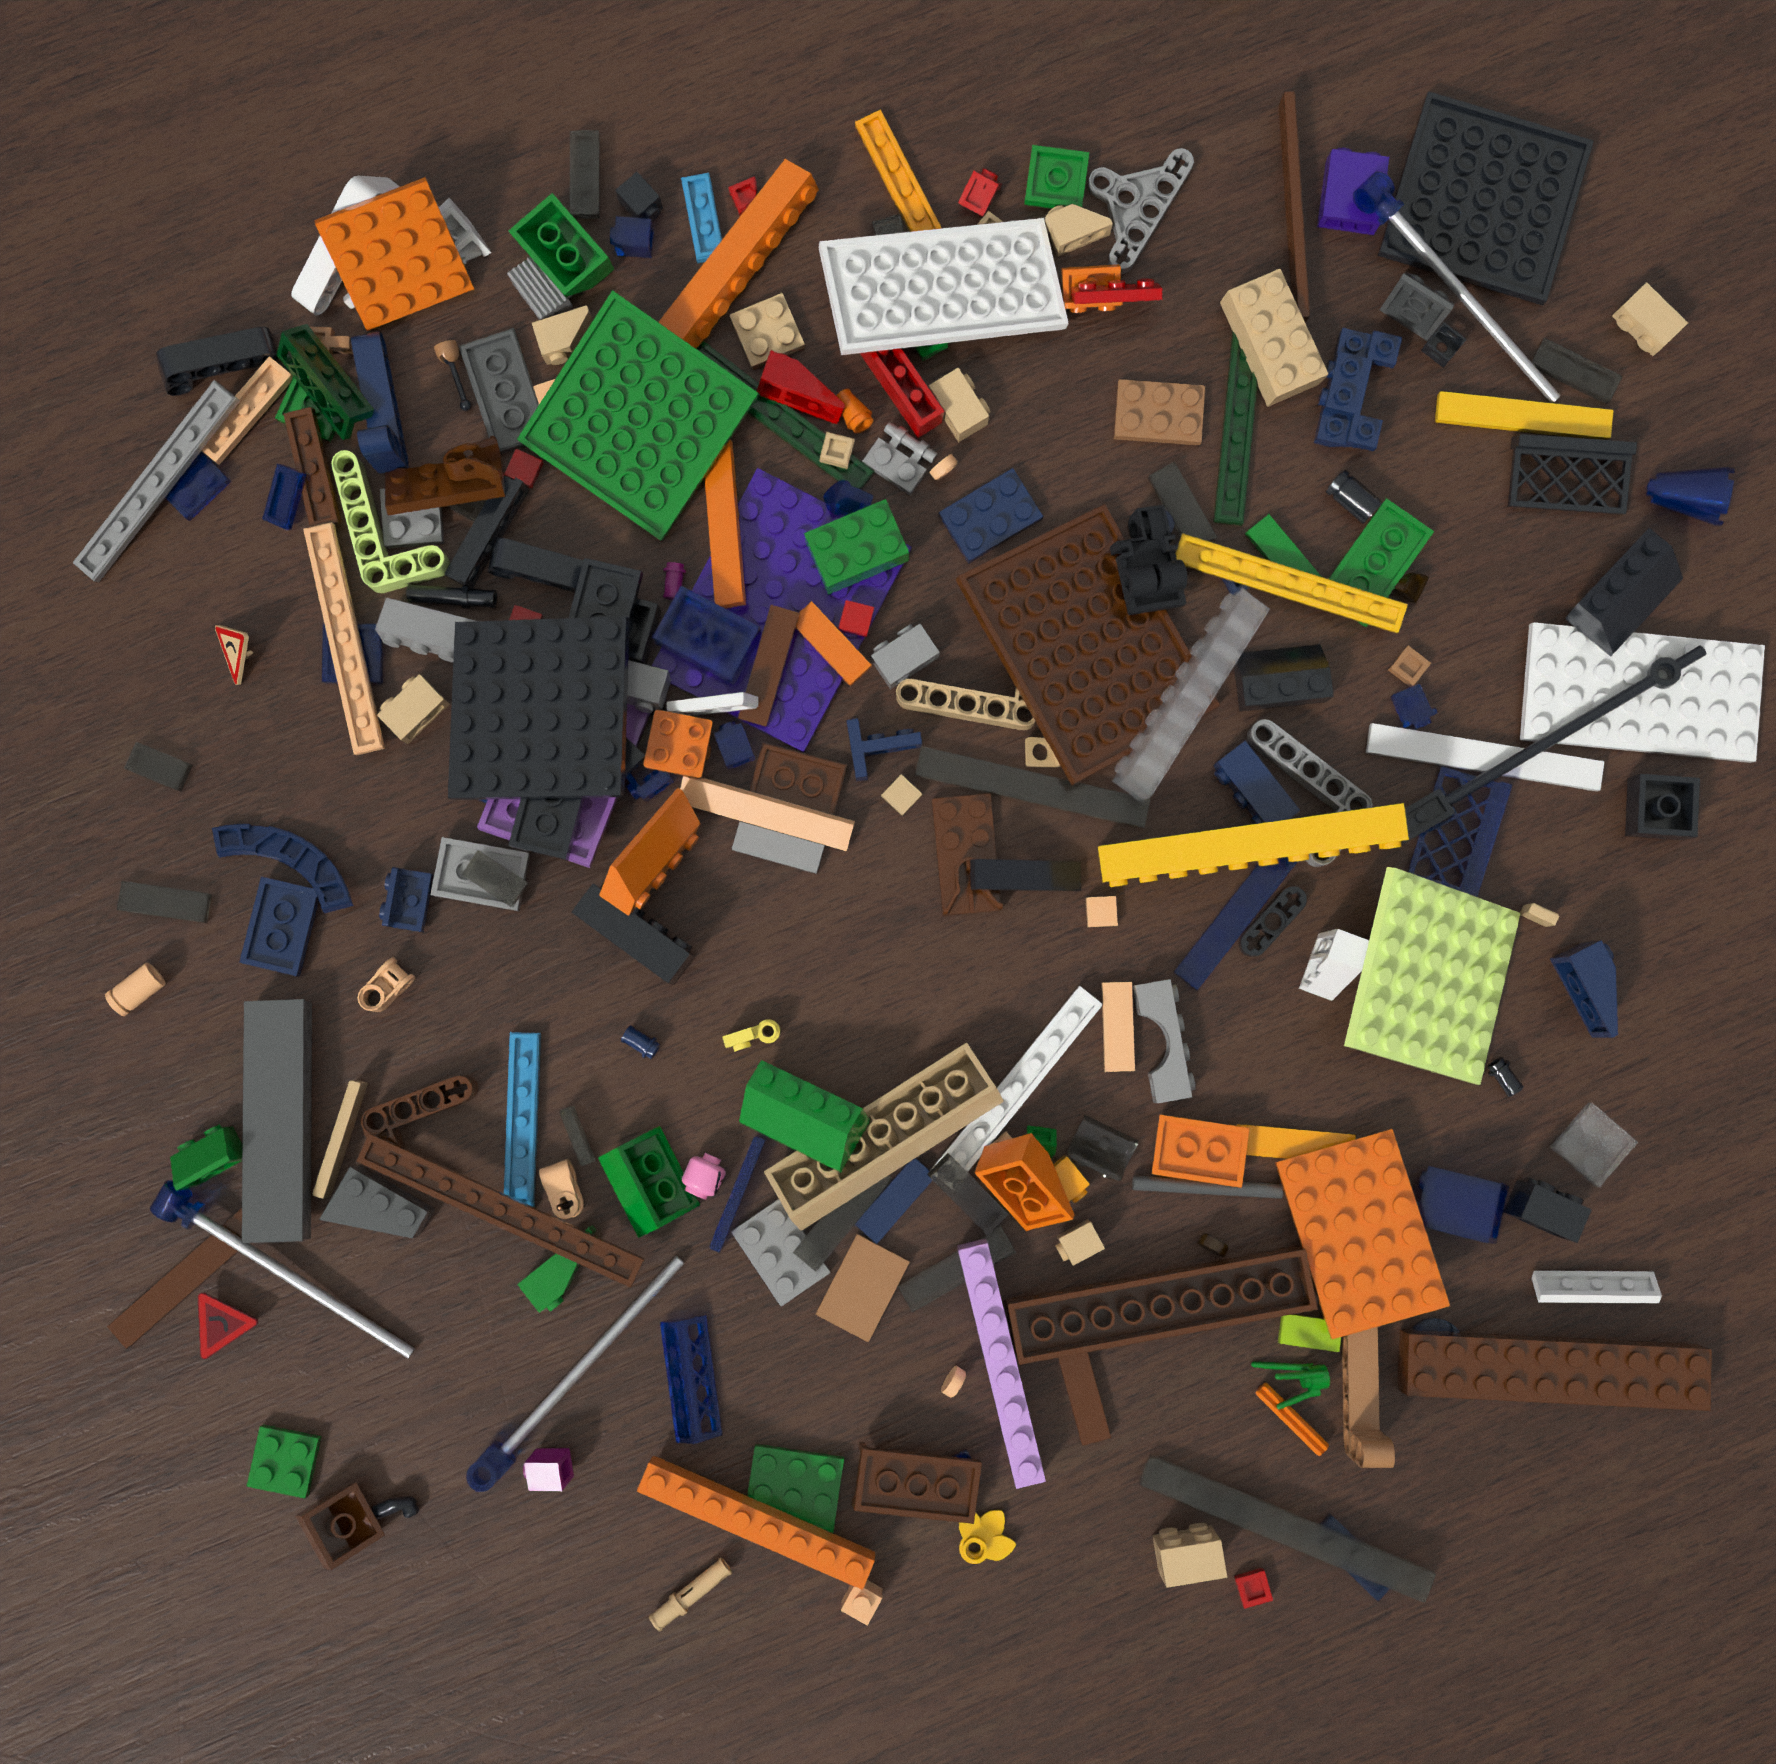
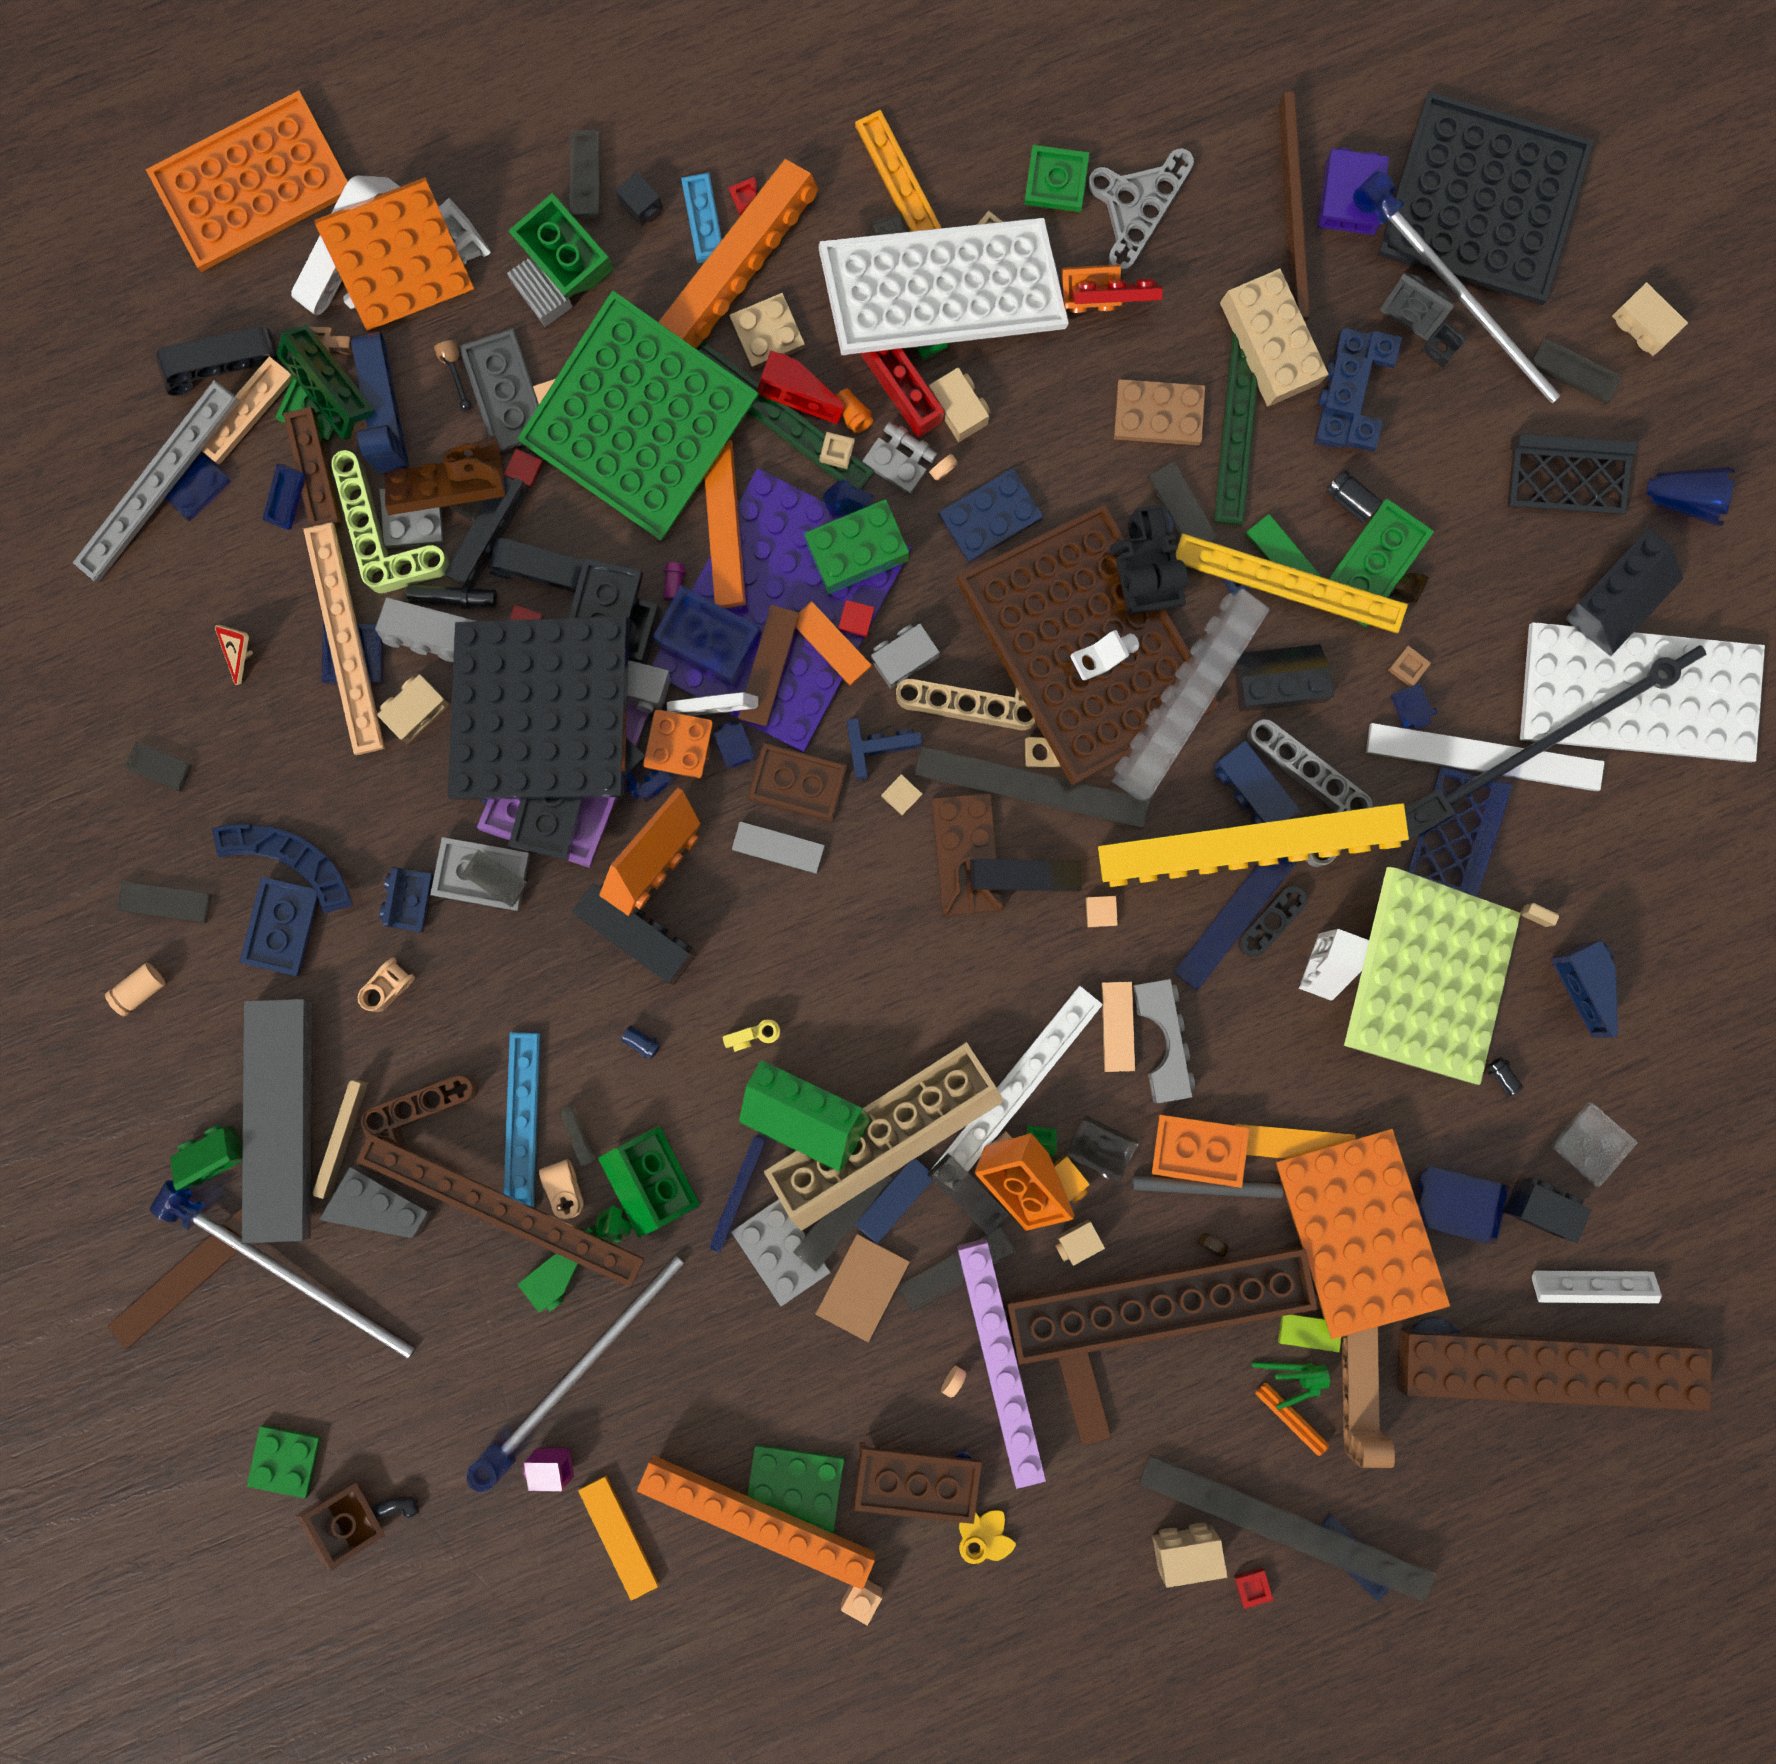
(220, 1324): piece -> none
(249, 181): none -> orange plate
(561, 334): tan slope -> none
(611, 1225): none -> green tile
(618, 1537): none -> light orange tile
(632, 237): clear blue brick -> none
(681, 1601): tan pin -> none
(685, 1381): clear blue fence -> none
(703, 1176): bright pink head -> none
(768, 812): light nougat tile -> none
(980, 191): red bracket -> none
(1075, 227): tan slope -> none
(1105, 654): none -> white bracket
(1523, 416): yellow tile -> none
(1662, 807): black brick -> none

